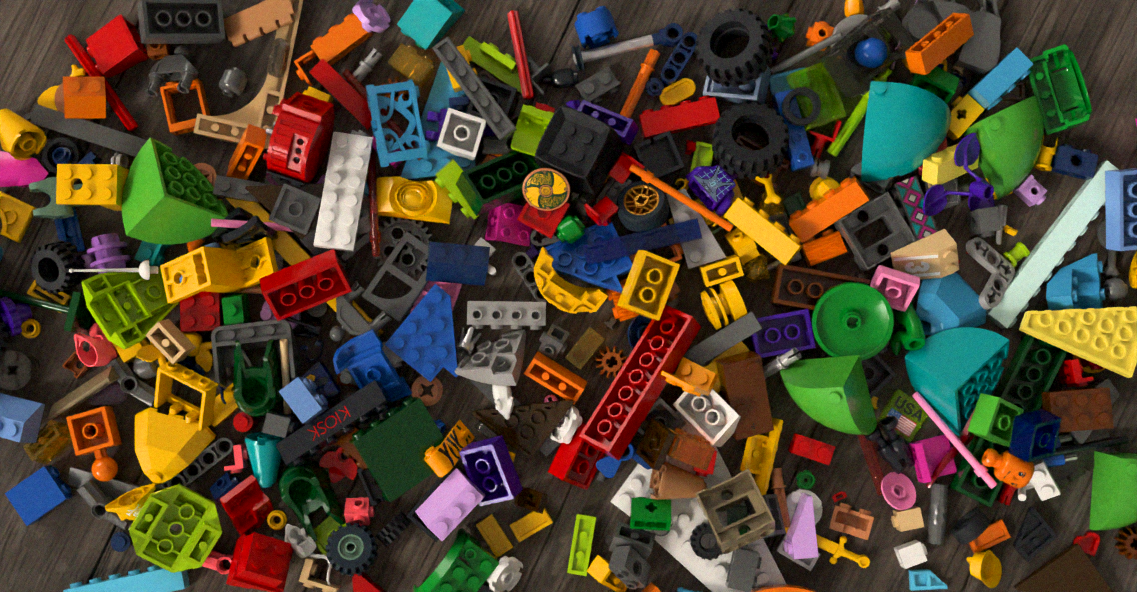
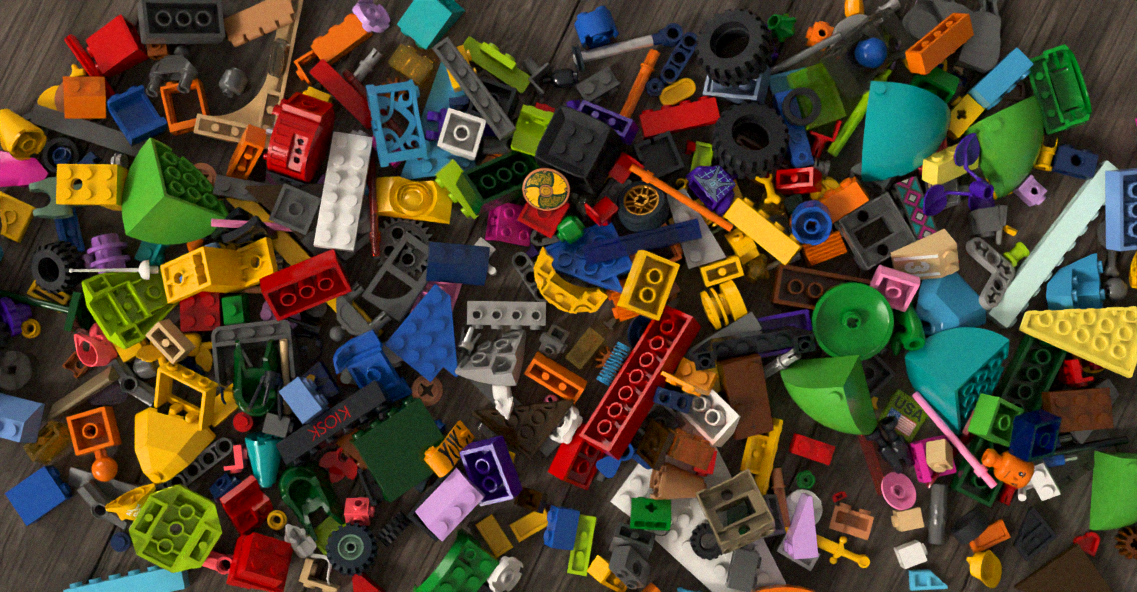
(136, 115): none -> blue panel
(270, 381): none -> black plant
(422, 486): none -> black wheel
(520, 55): red axle -> none
(561, 527): none -> blue brick
(604, 380): none -> dark azure piece
(673, 399): none -> dark blue leg
(753, 342): none -> black slope
(798, 180): none -> red brick
(806, 232): none -> blue brick
(939, 455): none -> tan brick

